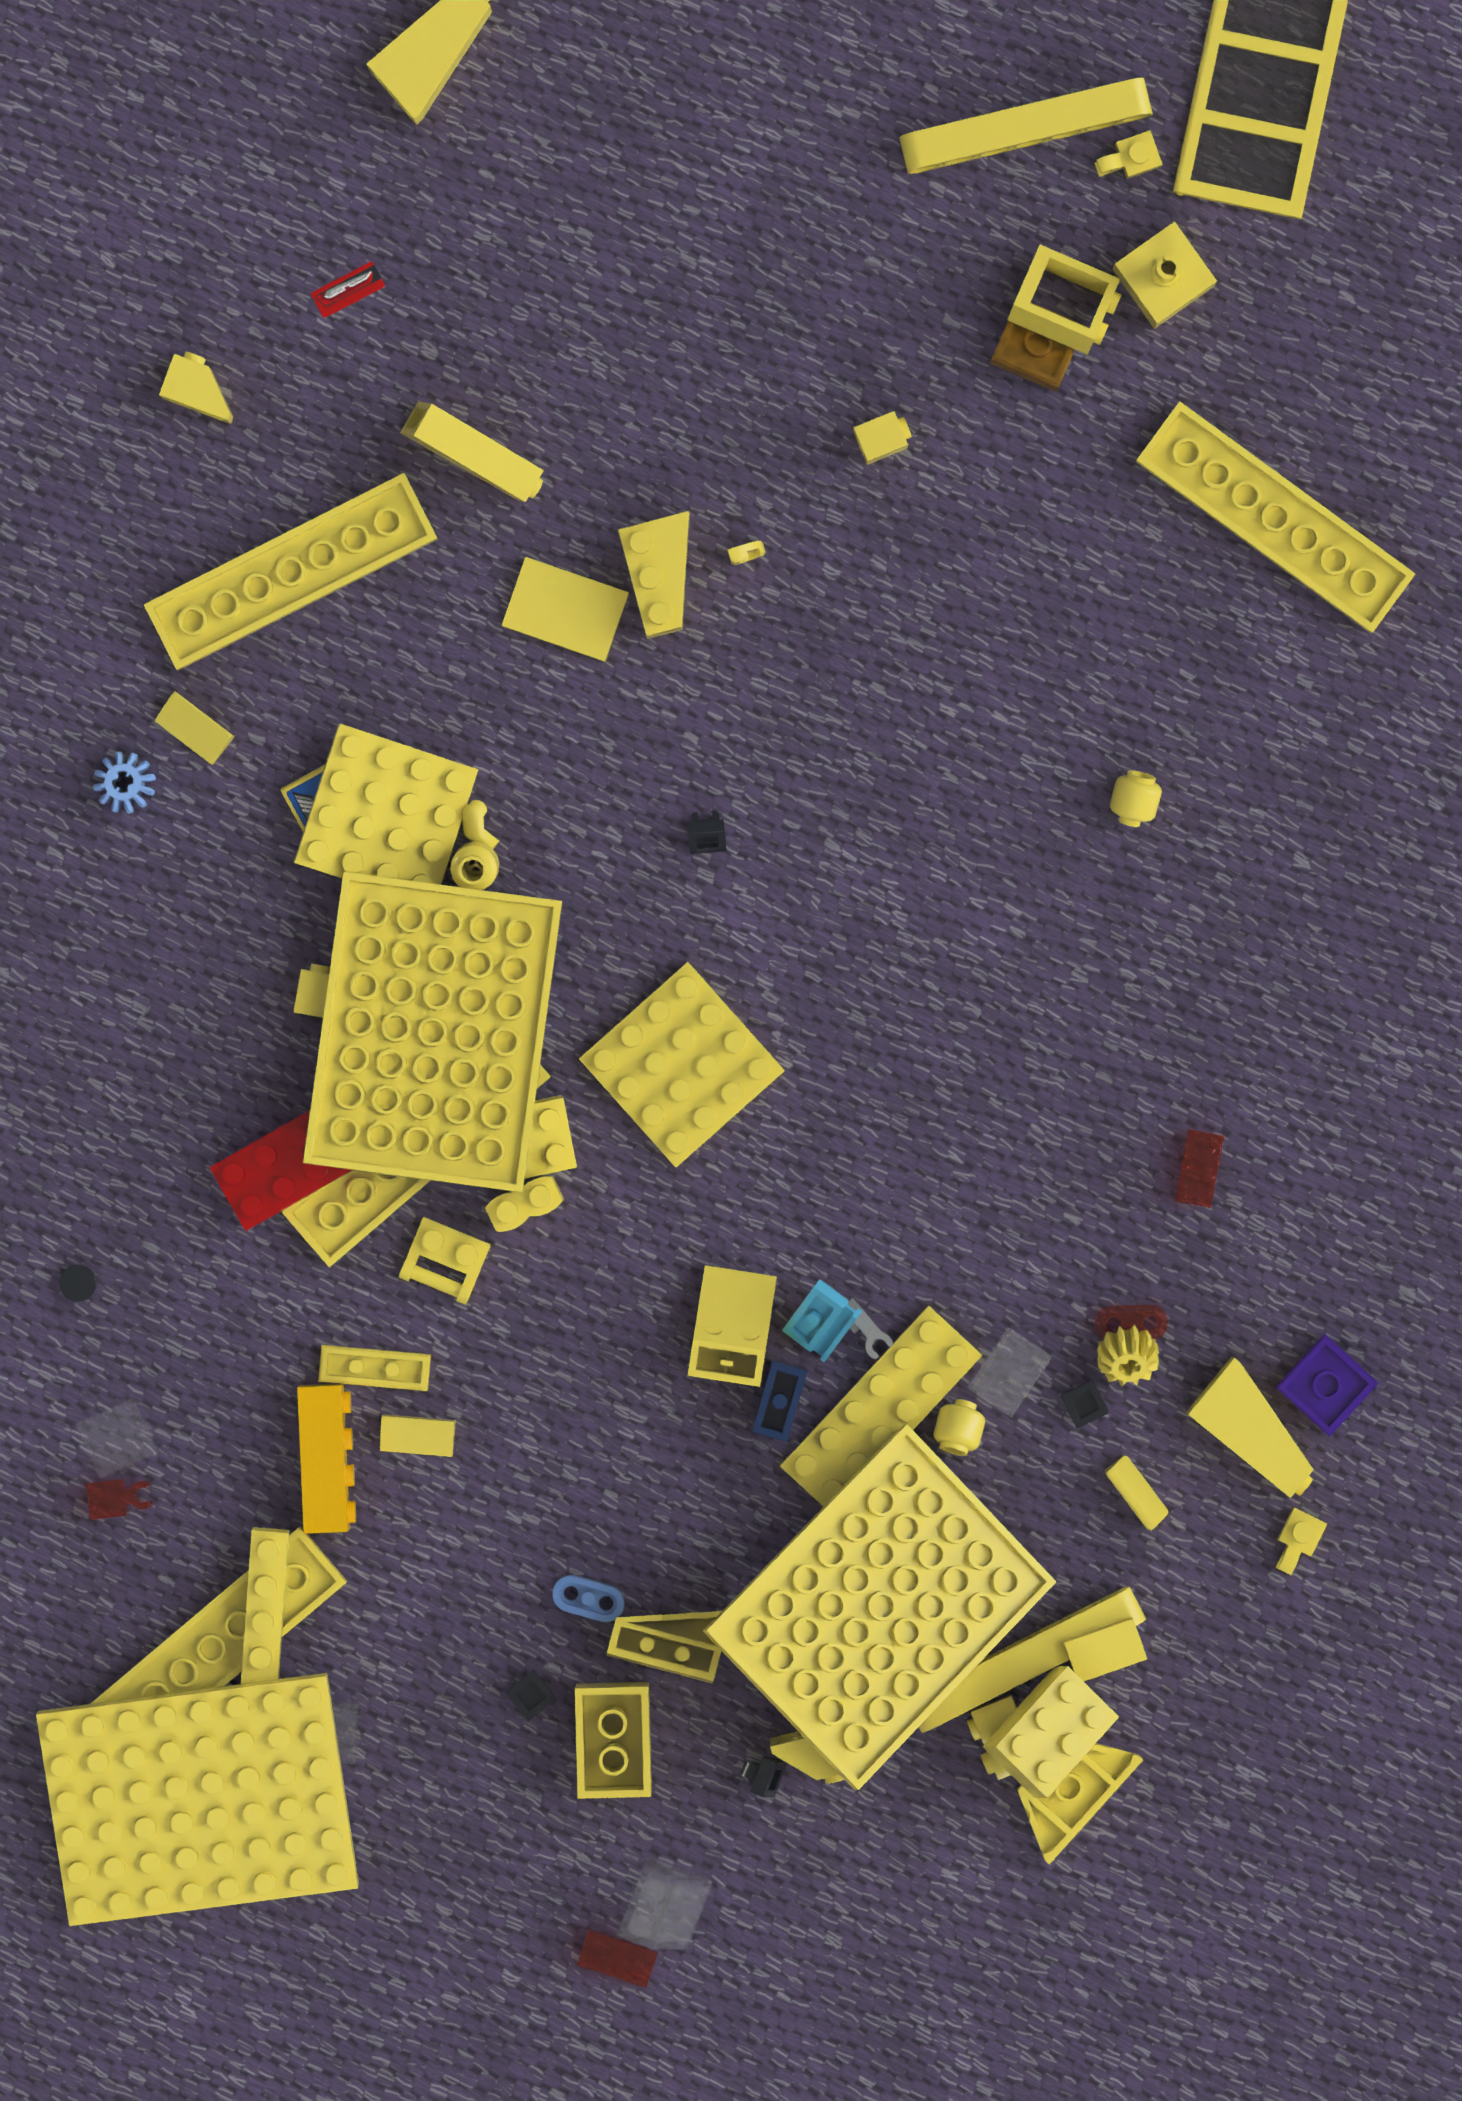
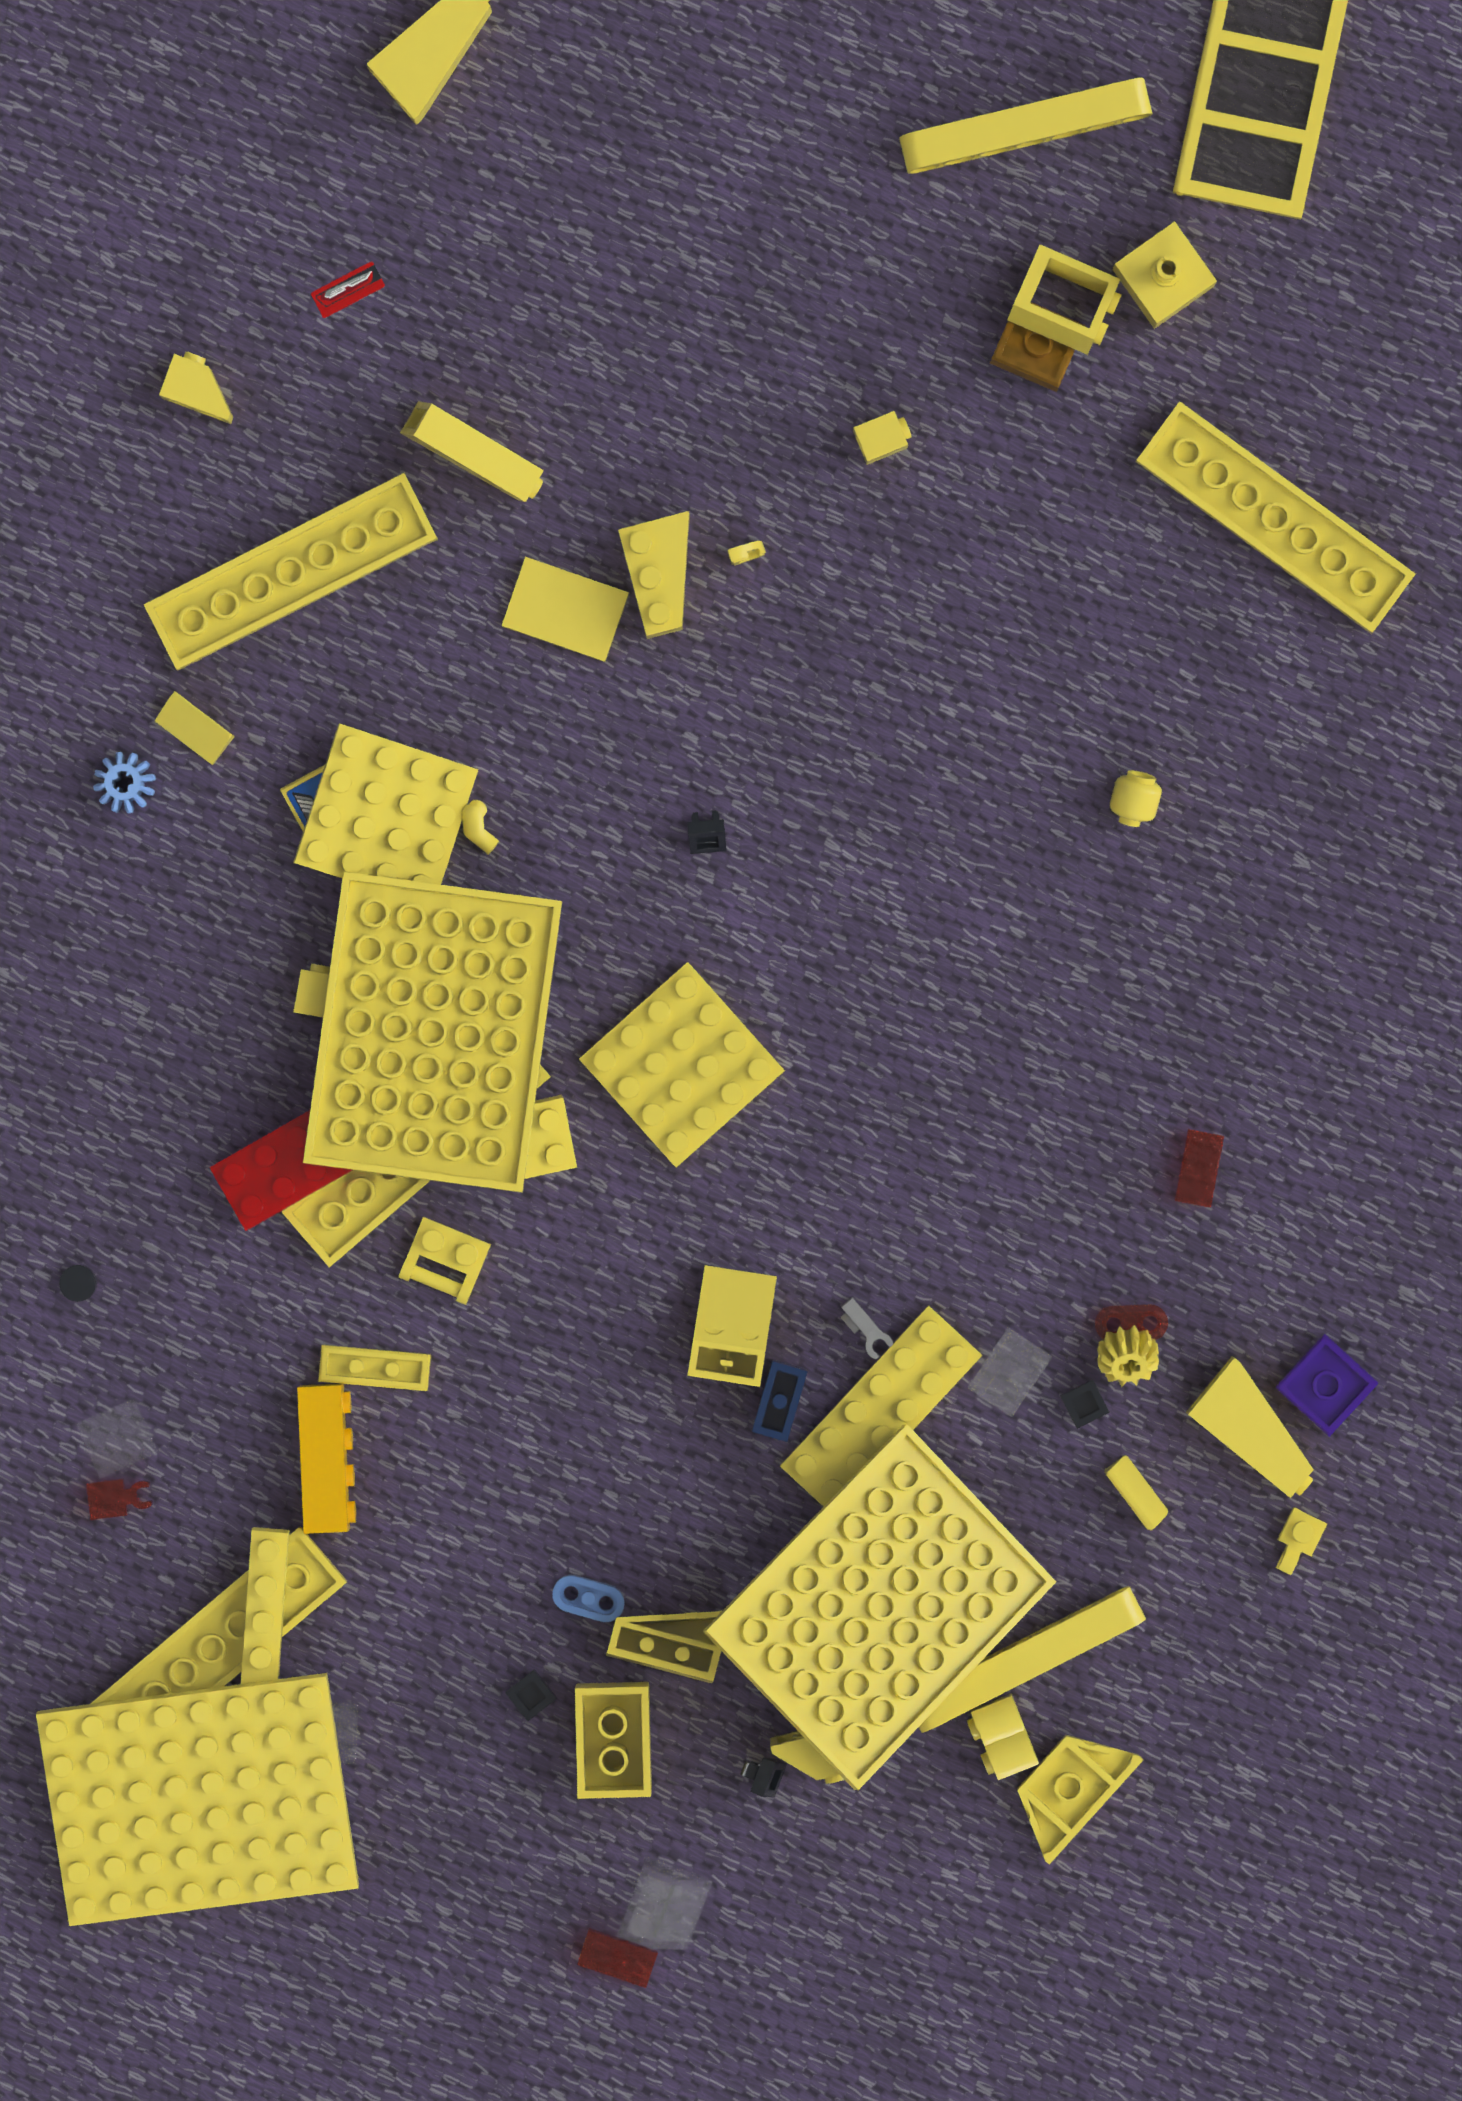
(417, 1435): light yellow slope -> none
(463, 872): light yellow head -> none
(514, 1208): light yellow brick -> none
(821, 1320): medium azure plate -> none
(959, 1427): light yellow head -> none
(1050, 1731): light yellow brick -> none
(1105, 1650): light yellow panel -> none
(1133, 155): light yellow plate -> none

